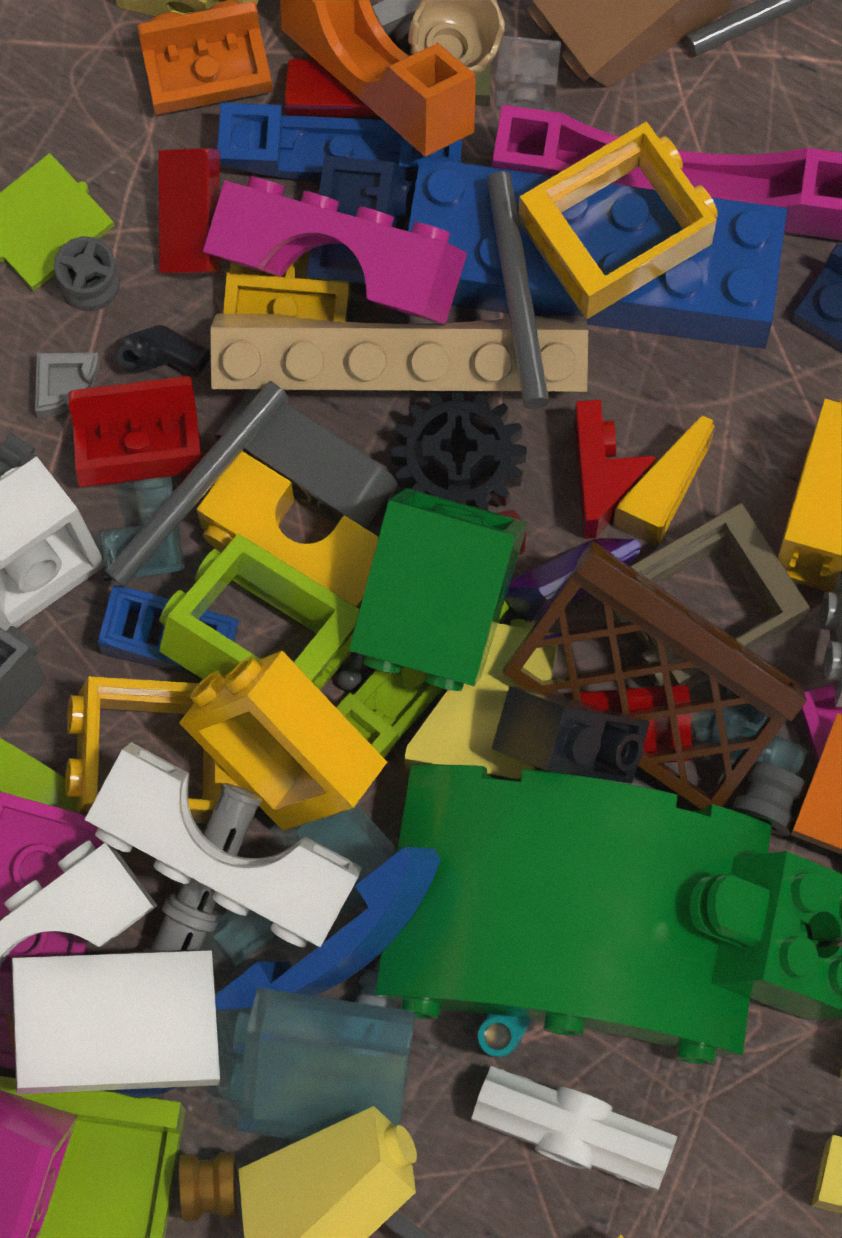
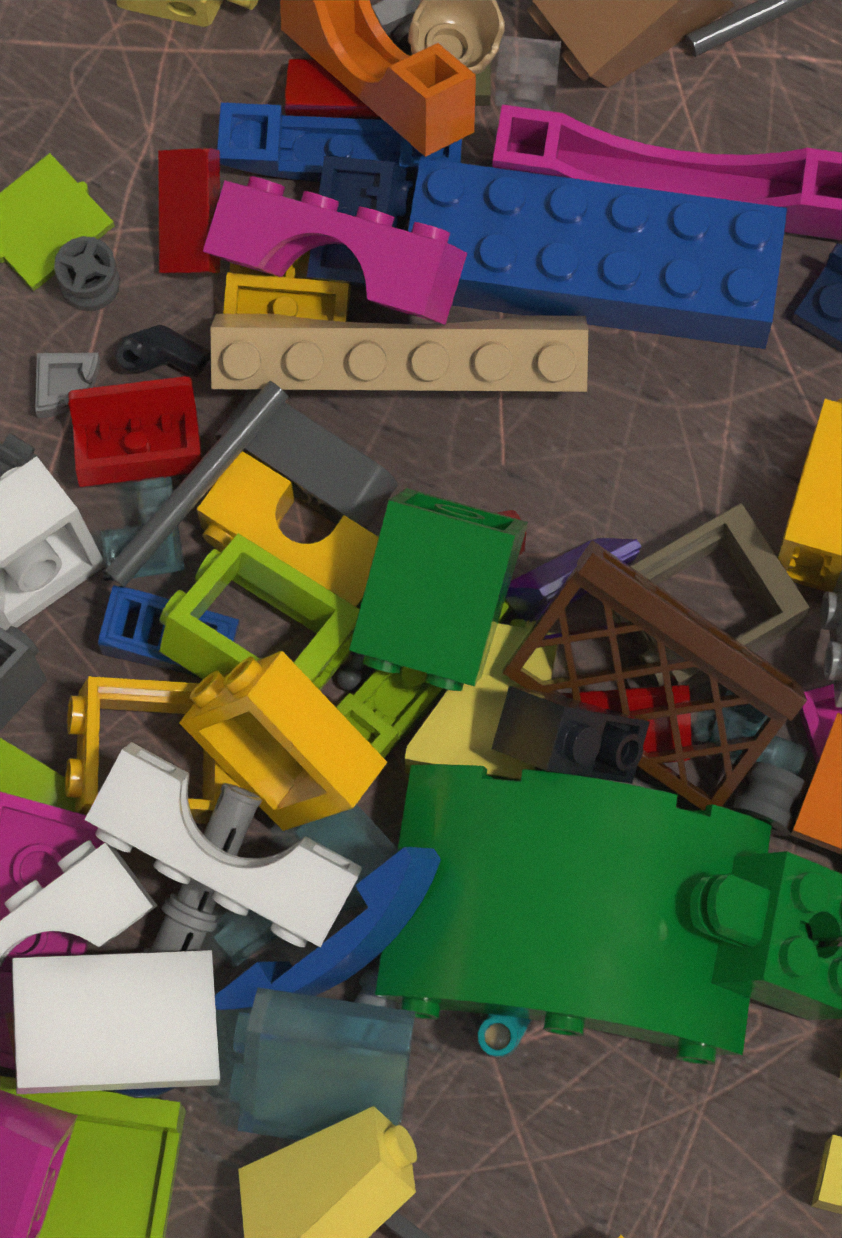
(204, 56): orange bracket -> none
(208, 1186): pearl gold wheel -> none
(483, 452): black gear -> none
(517, 290): dark grey bar -> none
(564, 252): yellow window -> none
(574, 1128): white piece -> none
(600, 479): red slope -> none
(657, 496): yellow slope -> none

